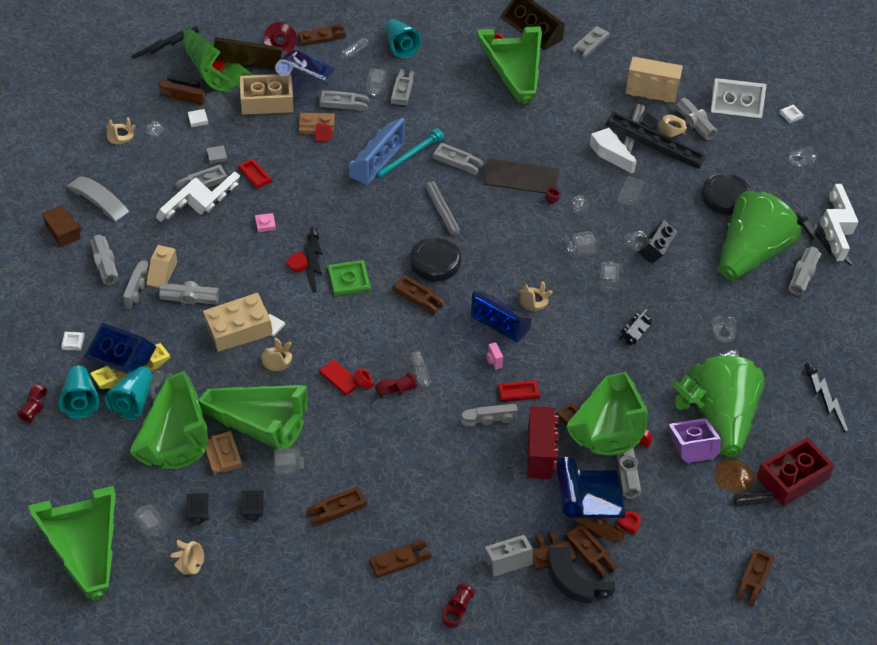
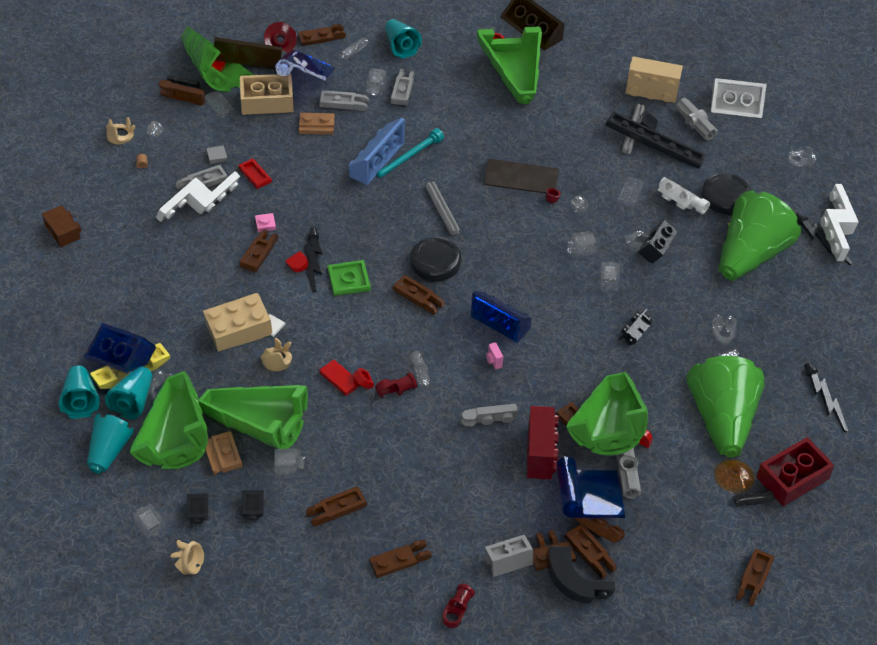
(33, 403): dark red connector -> none
(72, 341): white tile -> none
(81, 538): bright green cone -> none
(99, 196): light grey slope -> none
(104, 260): light grey piece -> none
(107, 441): none -> teal cone
(136, 283): light grey hinge -> none
(142, 161): none -> medium nougat piece
(161, 44): black piece -> none
(161, 266): tan slope -> none
(189, 293): light grey piece -> none
(198, 118): white tile -> none
(258, 251): none -> reddish brown hinge
(323, 132): red tile -> none
(458, 158): light grey hinge -> none
(518, 391): red tile -> none
(527, 297): tan piece -> none
(591, 41): light grey hinge -> none
(610, 148): white slope -> none
(630, 522): red tile -> none
(671, 131): tan piece -> none
(683, 197): none -> white brick
(689, 393): bright green hips -> none
(695, 440): medium lavender slope -> none
(791, 113): white tile -> none
(804, 271): light grey piece -> none

